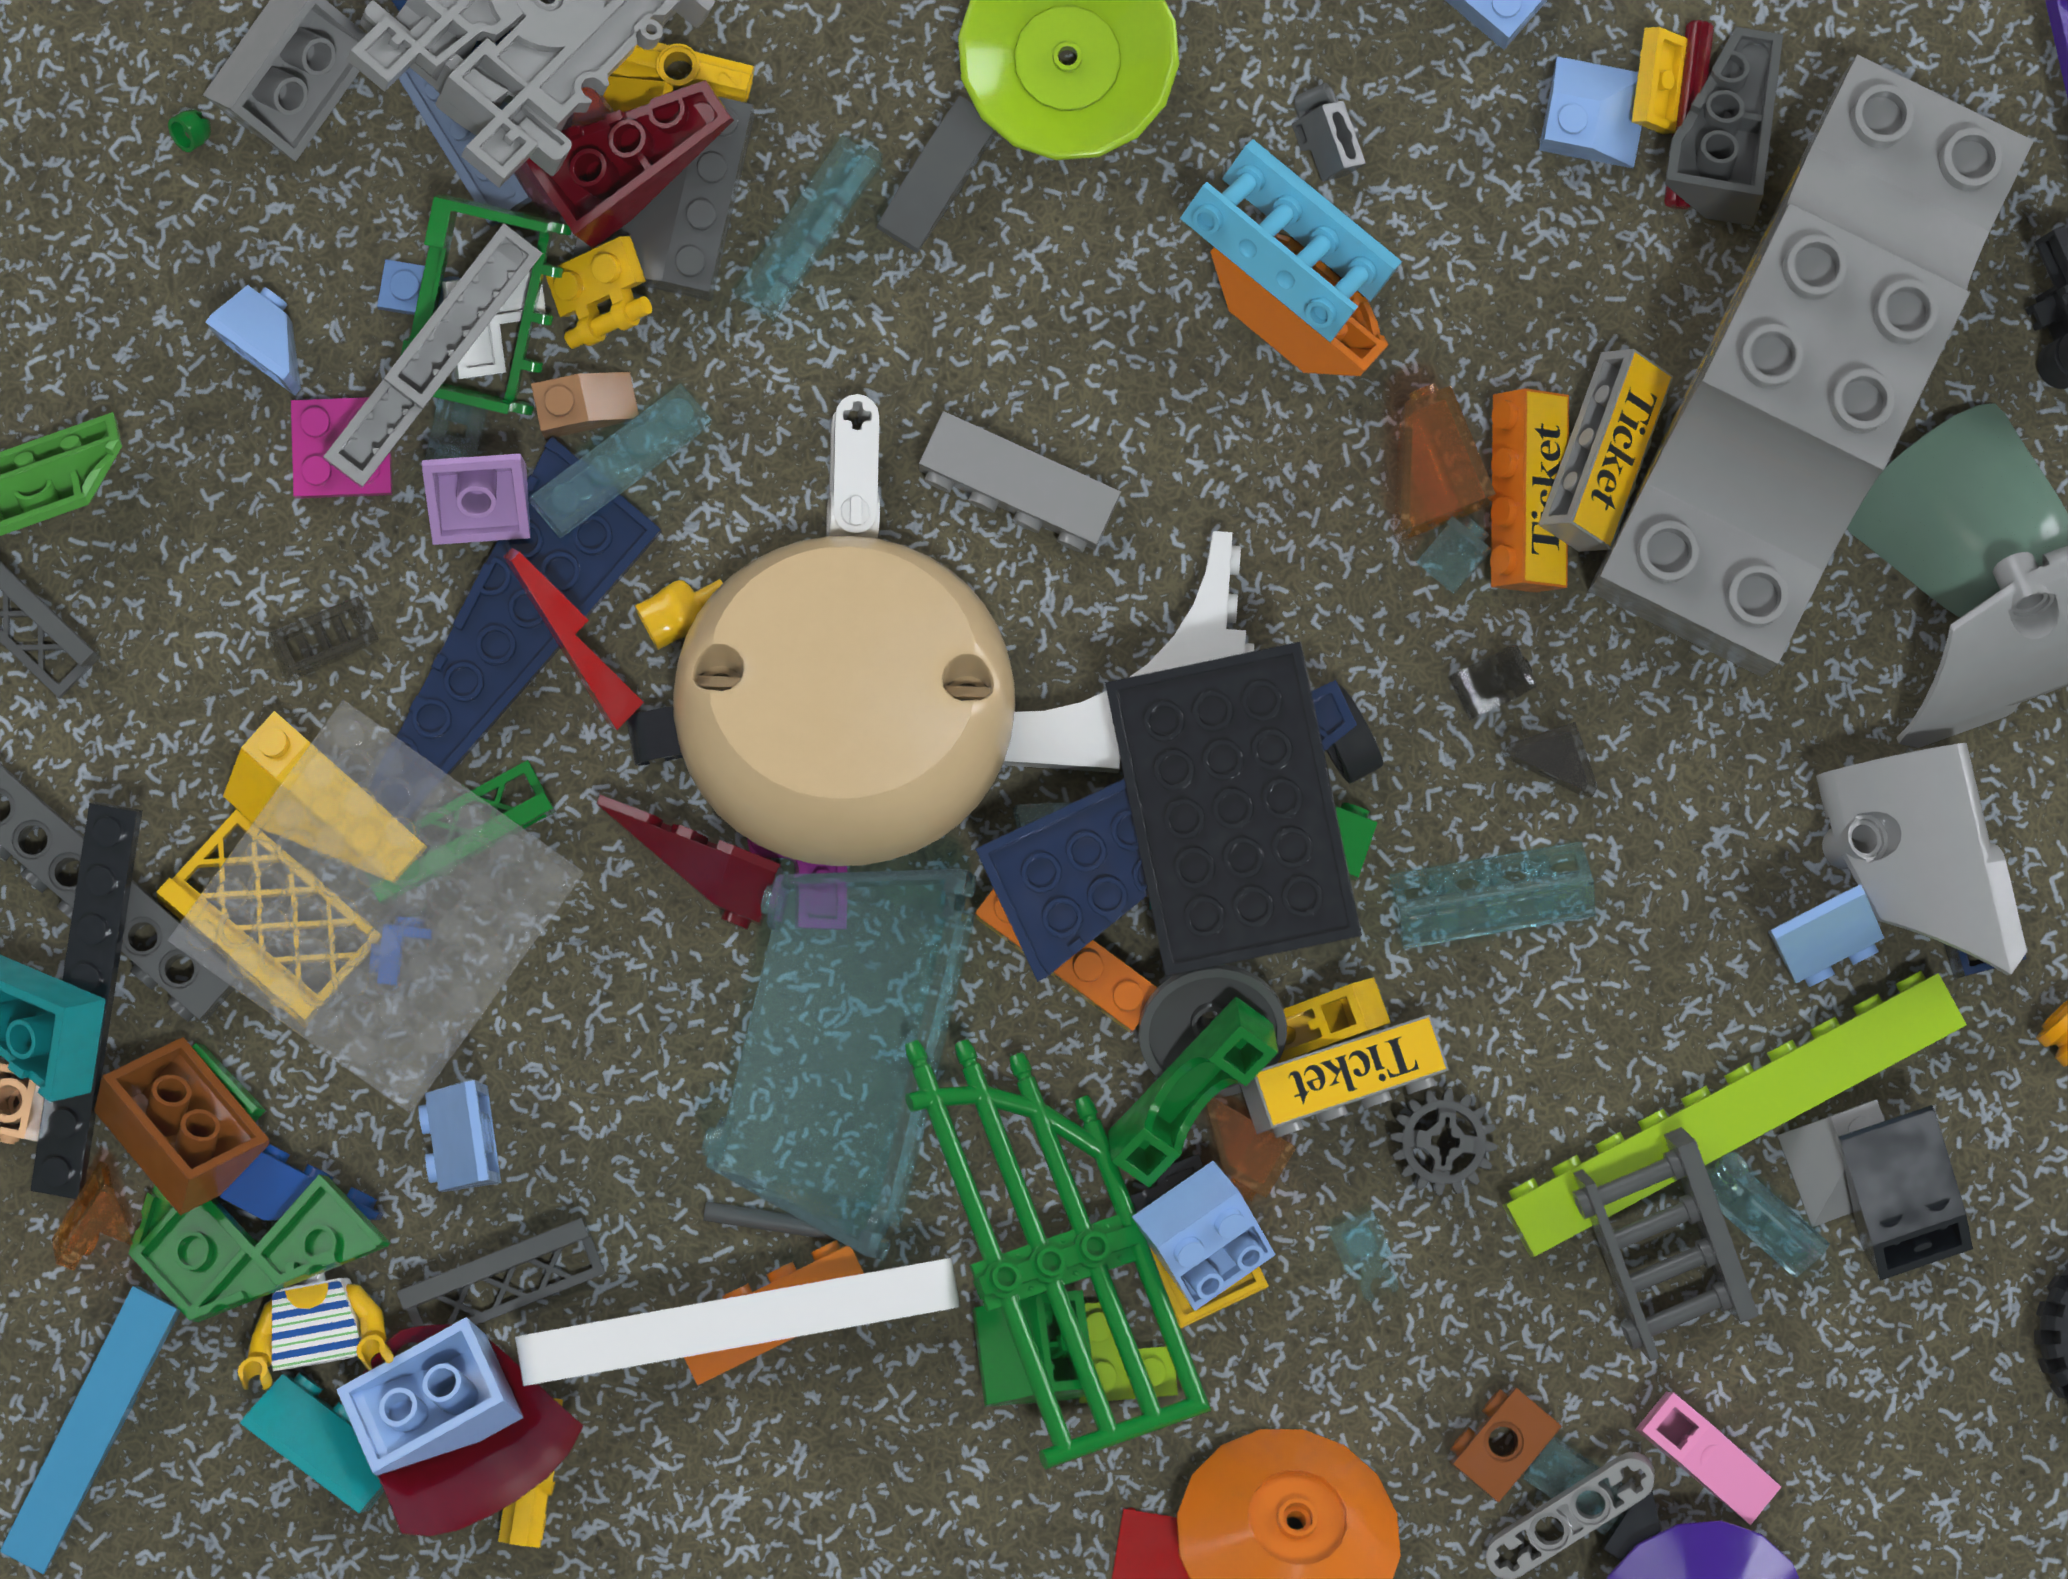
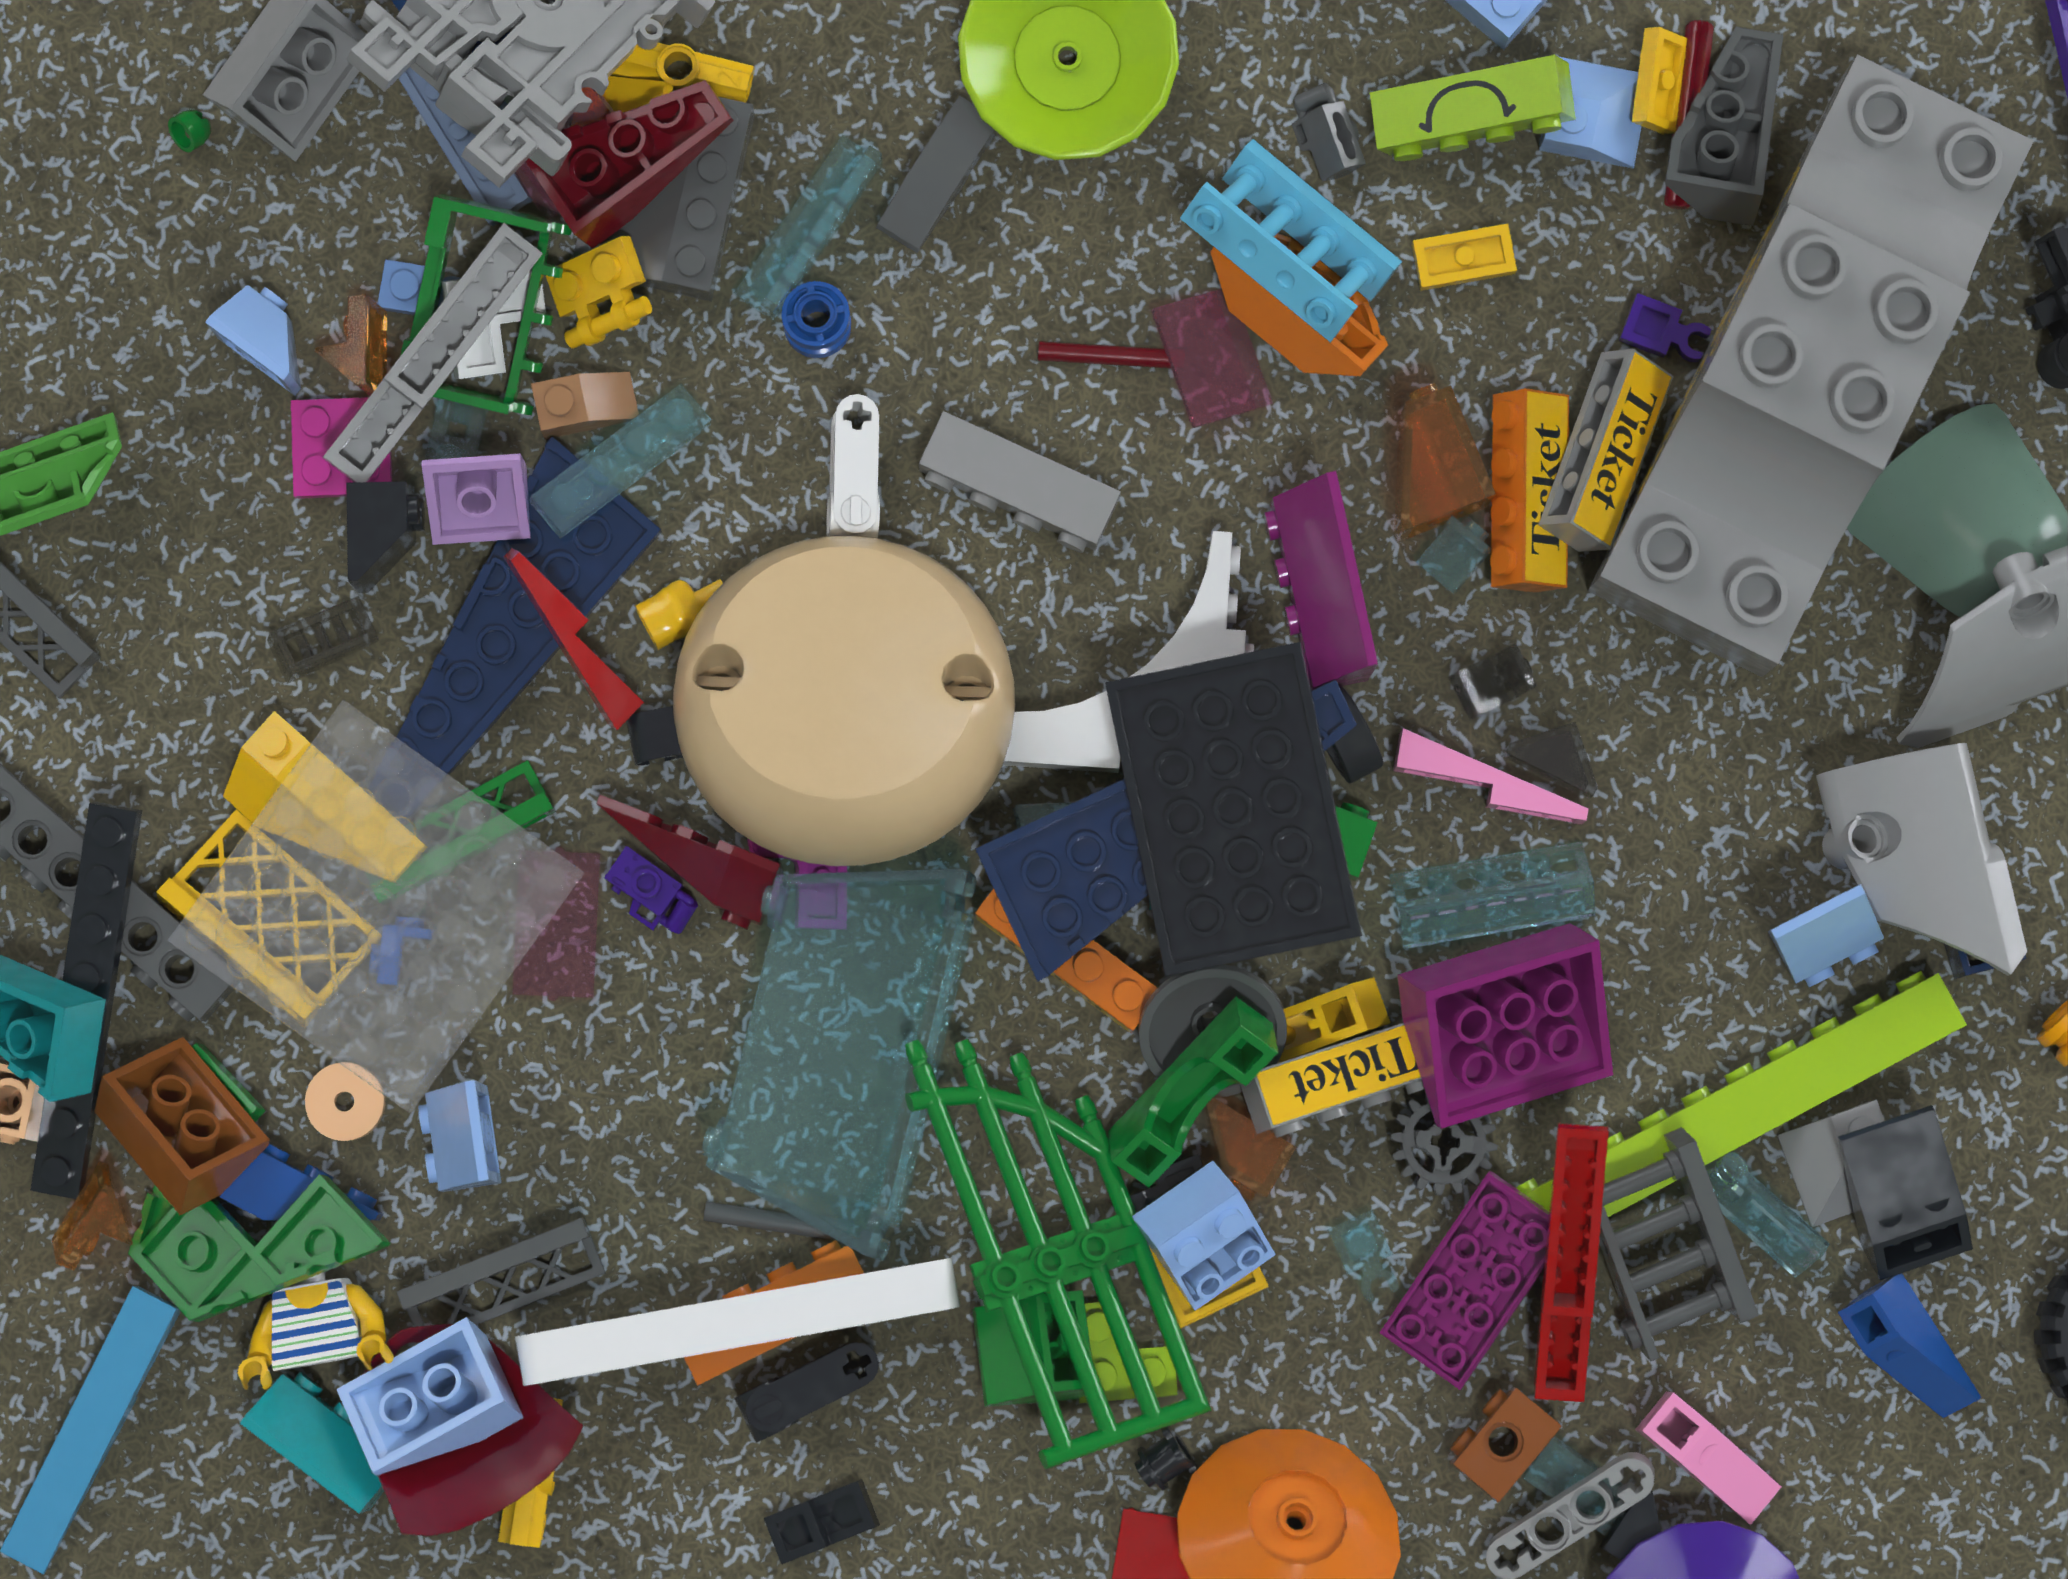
(328, 1118): none -> light nougat piece
(365, 354): none -> clear orange slope
(379, 529): none -> black slope
(565, 951): none -> clear pink piece
(651, 889): none -> dark purple piece
(804, 1390): none -> black piece
(811, 298): none -> blue wheel
(821, 1521): none -> black slope
(1103, 354): none -> dark red bar
(1164, 1460): none -> black brick
(1211, 358): none -> clear pink piece
(1322, 582): none -> magenta slope
(1464, 257): none -> yellow plate
(1472, 1281): none -> magenta tile
(1473, 107): none -> lime brick
(1506, 792): none -> bright pink slope
(1508, 1023): none -> magenta slope
(1570, 1262): none -> red slope
(1655, 327): none -> dark purple plate
(1908, 1346): none -> blue slope

